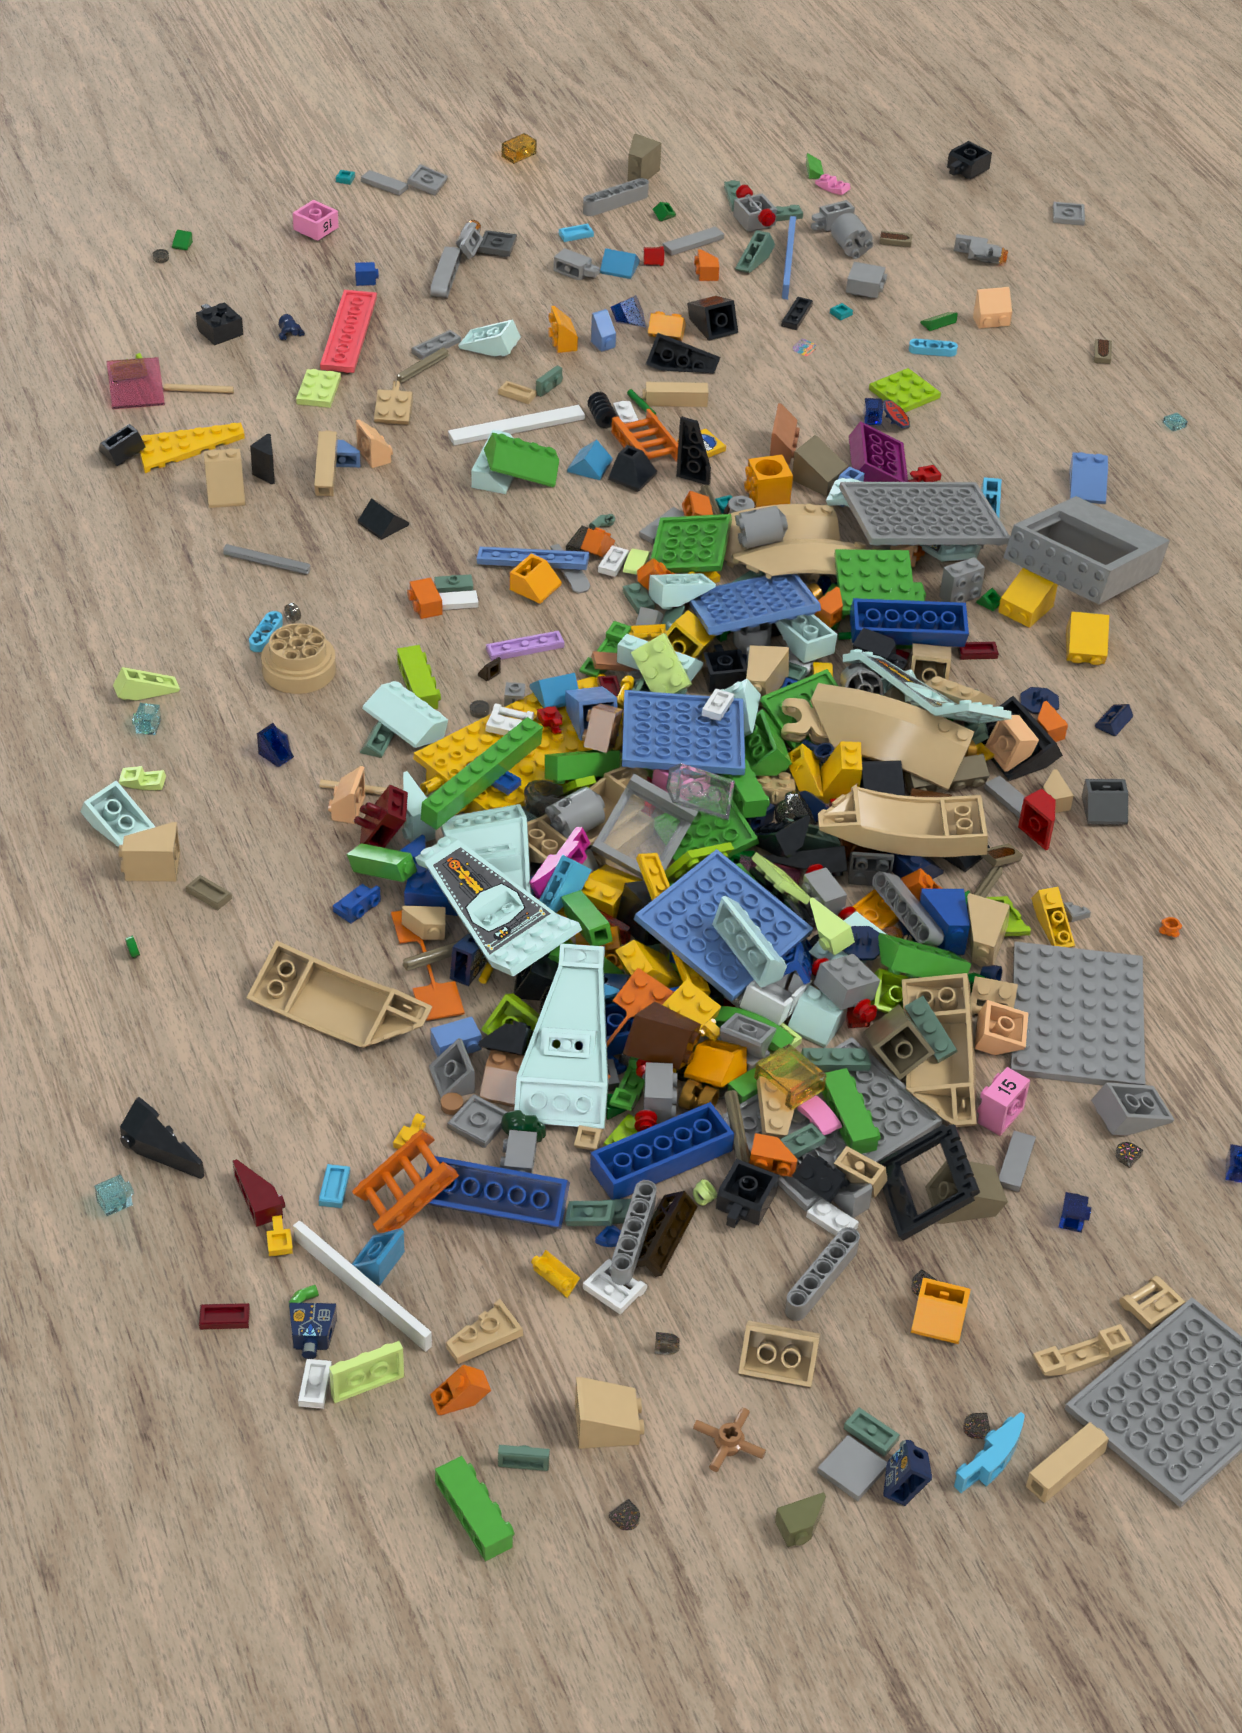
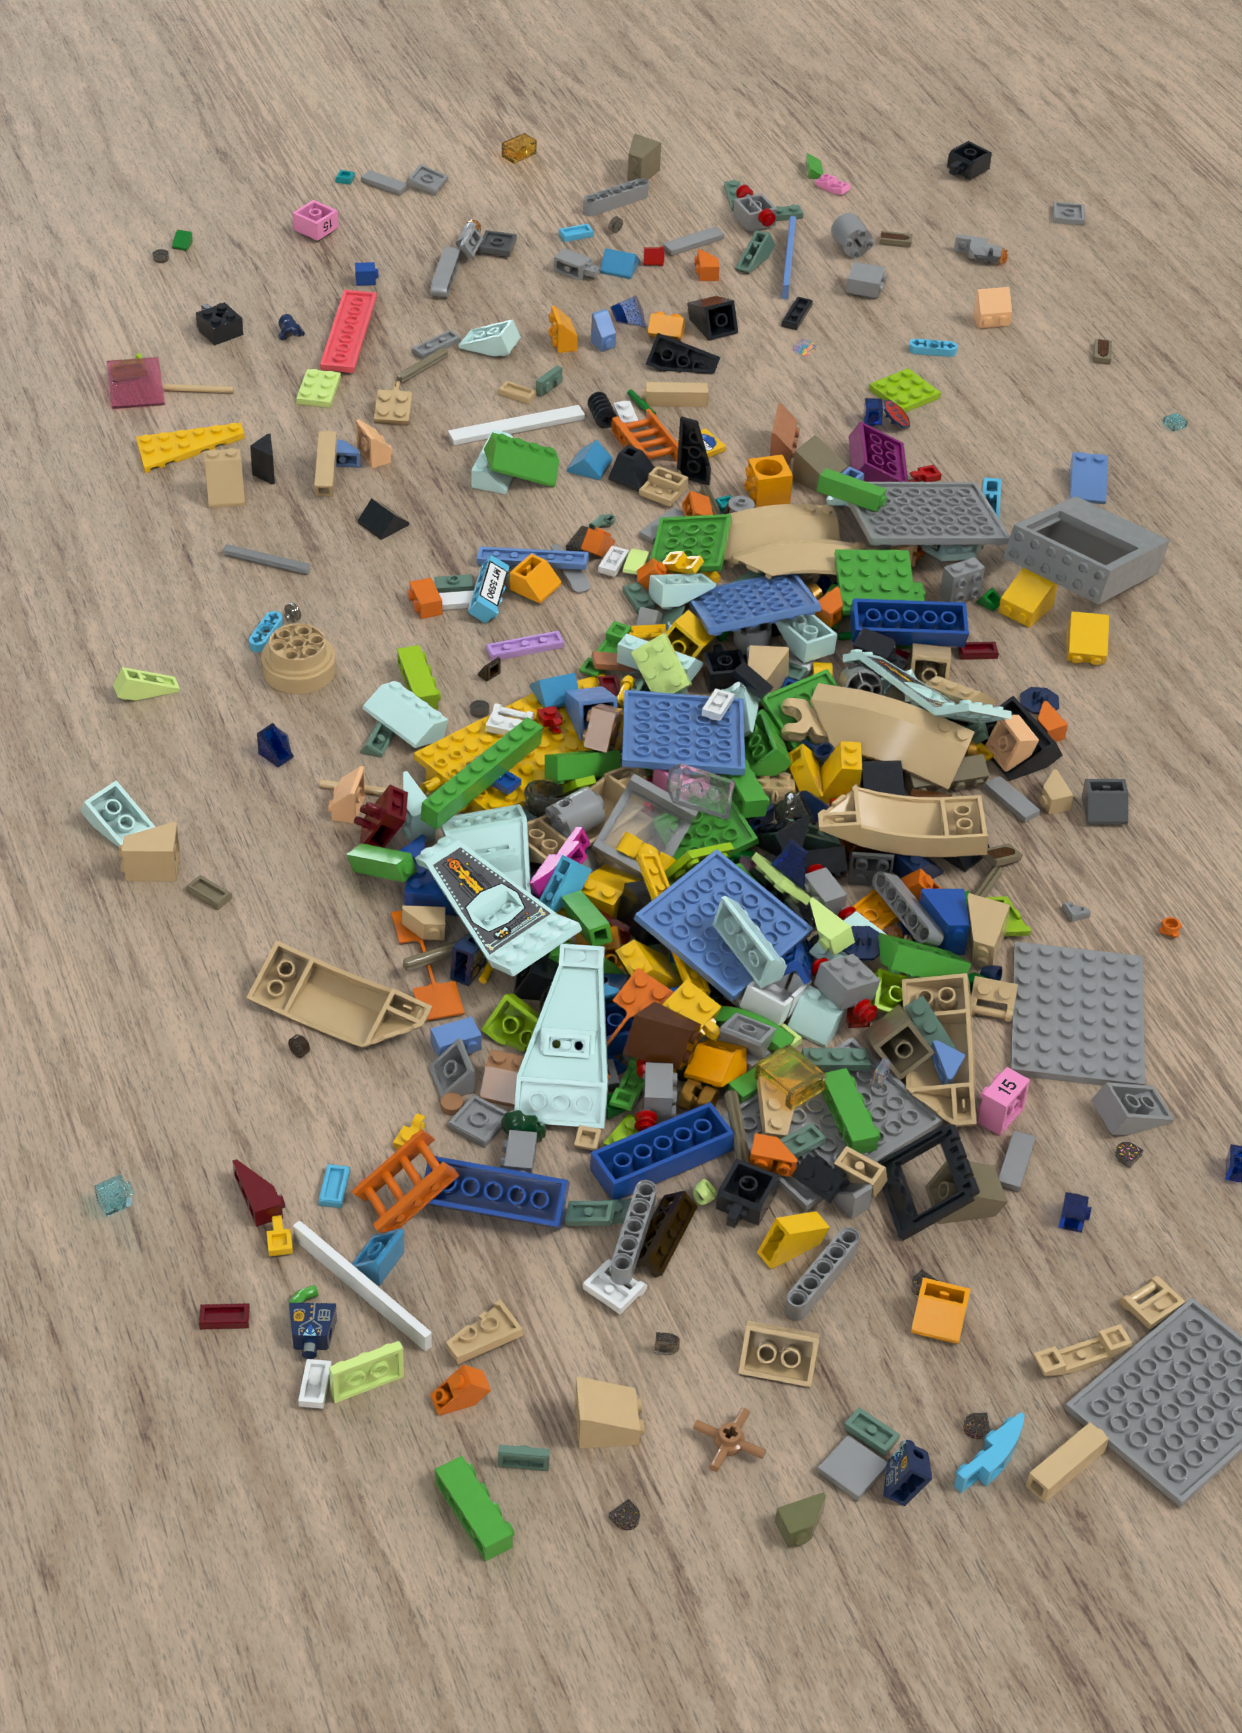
(122, 445): black slope -> none
(132, 946): green tile -> none
(138, 779): yellowish green slope -> none
(147, 719): clear light blue brick -> none
(151, 1139): black wedge -> none
(299, 1046): none -> dark brown tile
(357, 903): blue bracket -> none
(489, 589): none -> brick
(509, 1038): black slope -> none
(513, 692): light grey bracket -> none
(555, 1273): yellow hinge -> none
(608, 1237): blue tile -> none
(615, 224): none -> clear smoke tile
(632, 846): none -> yellow piece
(664, 211): green slope -> none
(664, 486): none -> tan plate
(681, 563): none -> yellow slope
(752, 680): none -> black tile
(761, 527): light grey cylinder -> none
(792, 863): none -> clear blue slope
(792, 1237): none -> yellow slope
(820, 1115): bright pink slope -> none
(829, 213): light grey hinge -> none
(830, 1217): white plate -> none
(841, 311): teal tile -> none
(851, 490): none -> bright green brick
(881, 1073): none -> clear tile
(940, 320): green slope -> none
(946, 1061): none -> medium blue slope
(1000, 1029): light nougat slope -> none
(1038, 817): red slope -> none
(1052, 917): yellow slope -> none
(1115, 719): dark blue slope -> none

